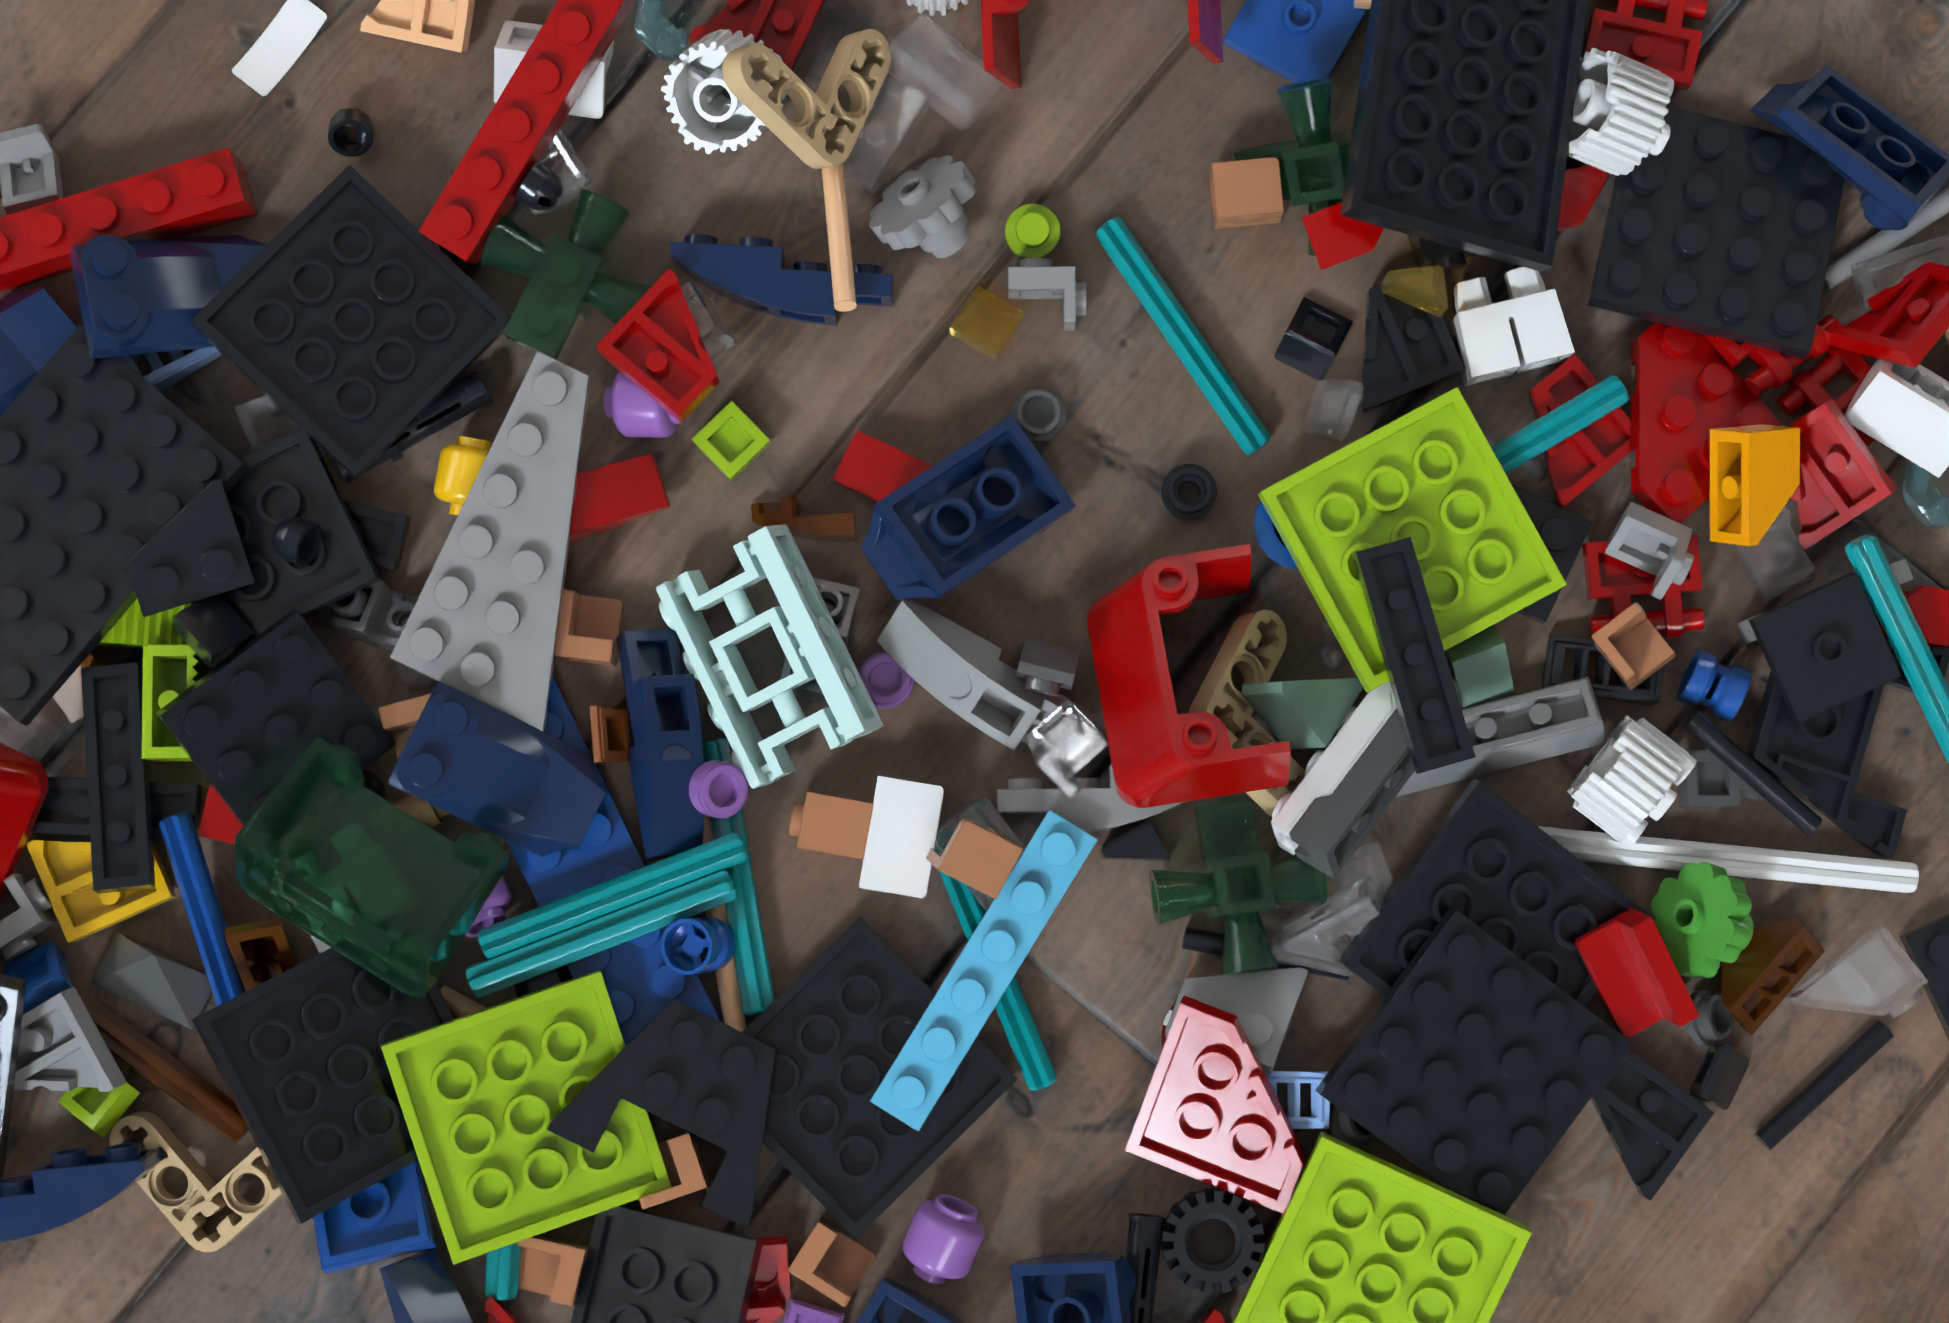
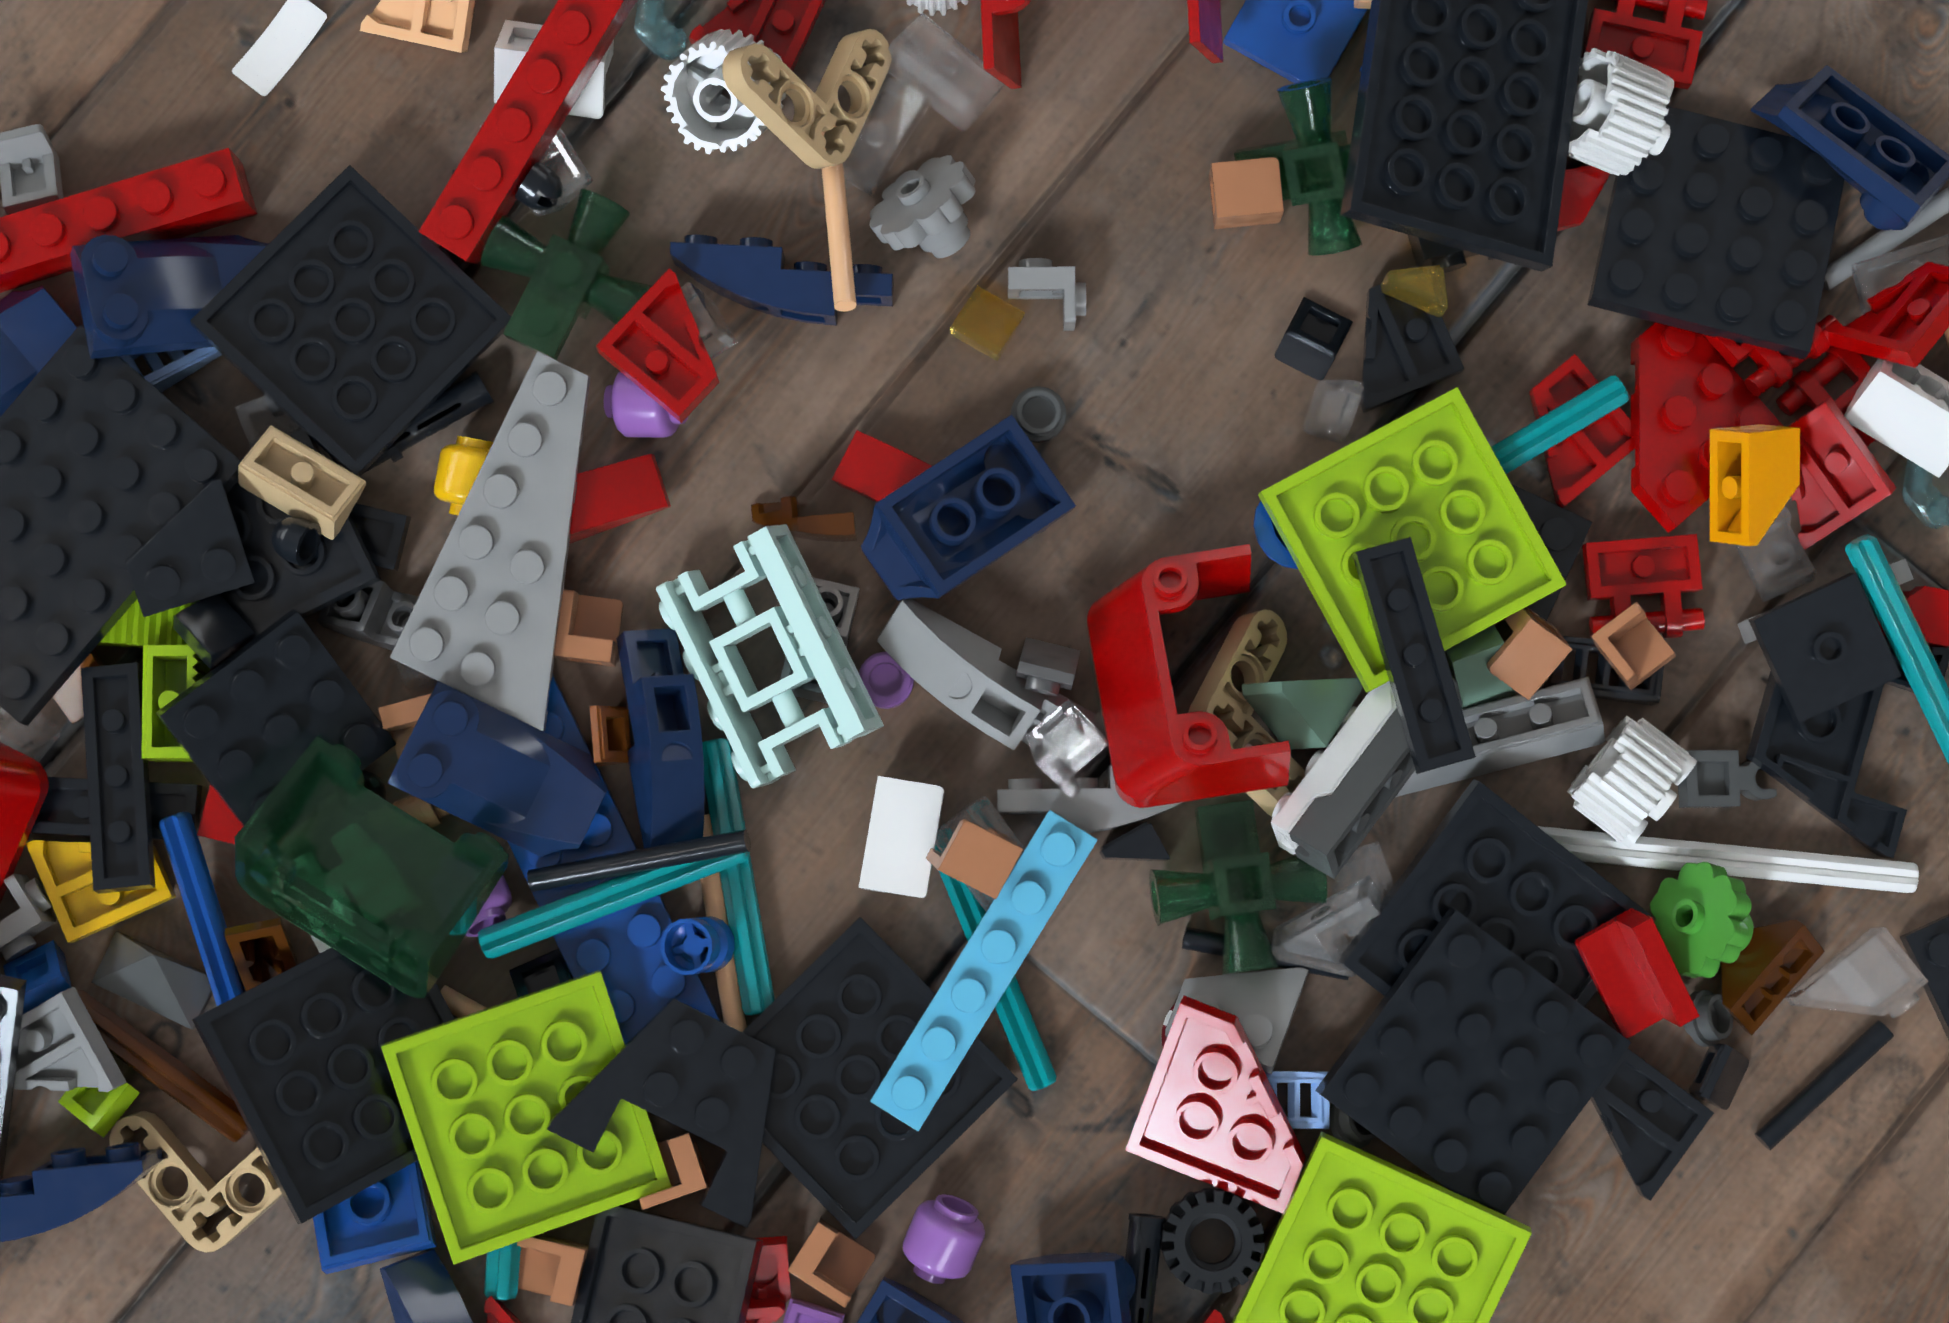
(300, 481): none -> tan slope
(338, 132): black hinge -> none
(600, 933): teal axle -> none
(639, 860): none -> black bar
(718, 789): medium lavender tile -> none
(731, 441): lime plate -> none
(831, 825): nougat brick -> none
(1032, 231): lime plate -> none
(1183, 336): teal axle -> none
(1188, 474): black plate -> none
(1339, 237): red slope -> none
(1509, 334): white hips -> none
(1528, 653): none -> nougat panel
(1653, 546): light grey bracket -> none
(1714, 685): blue wheel -> none
(1751, 772): black bar -> none

